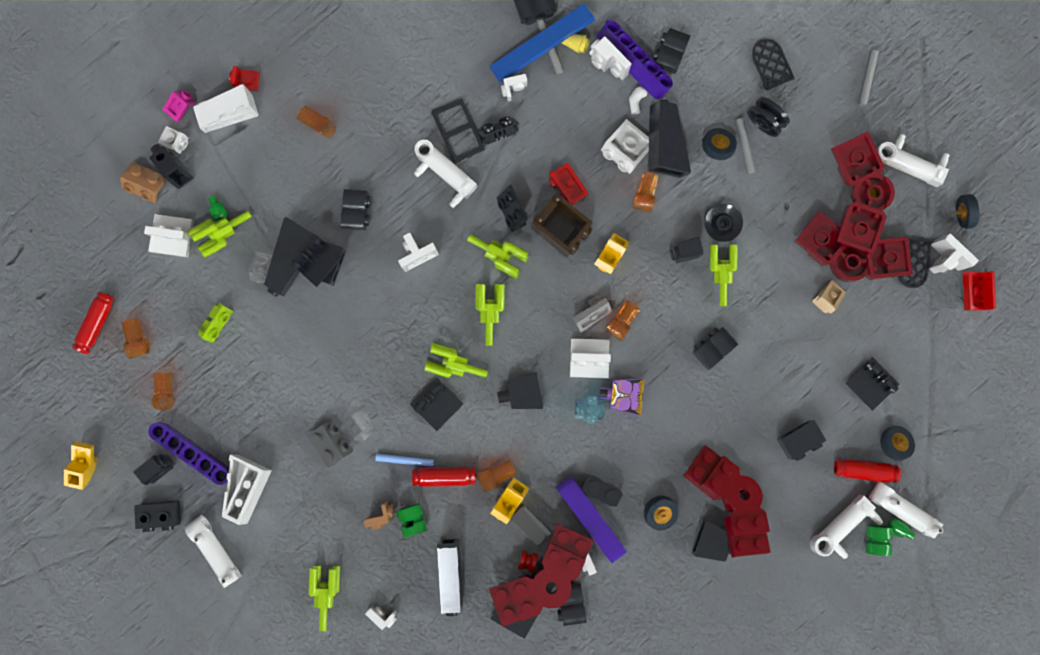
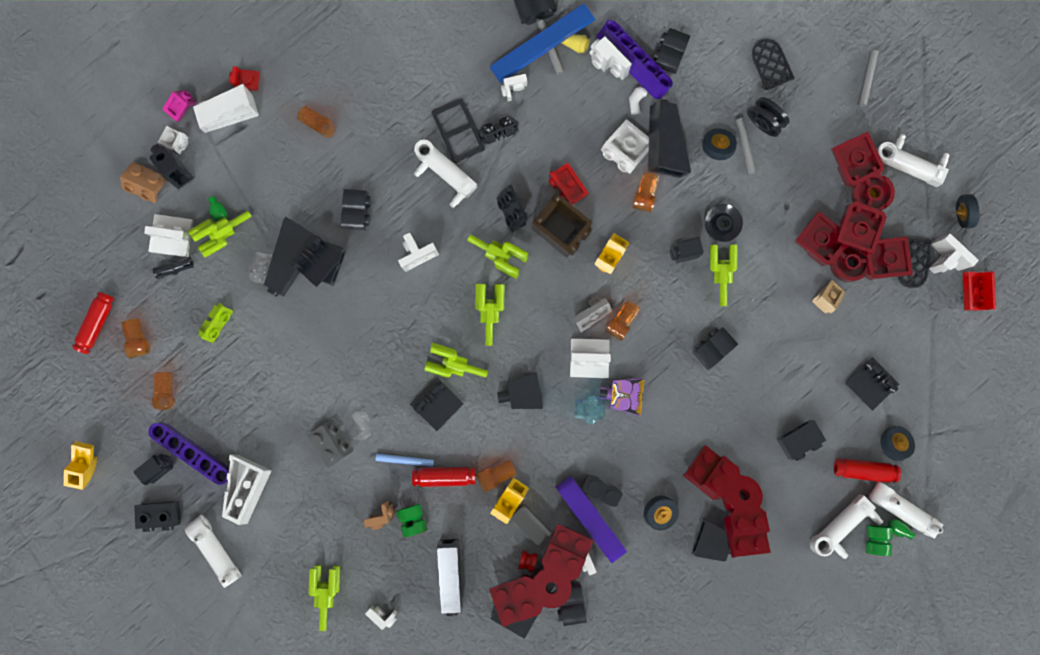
(173, 267): none -> black pin

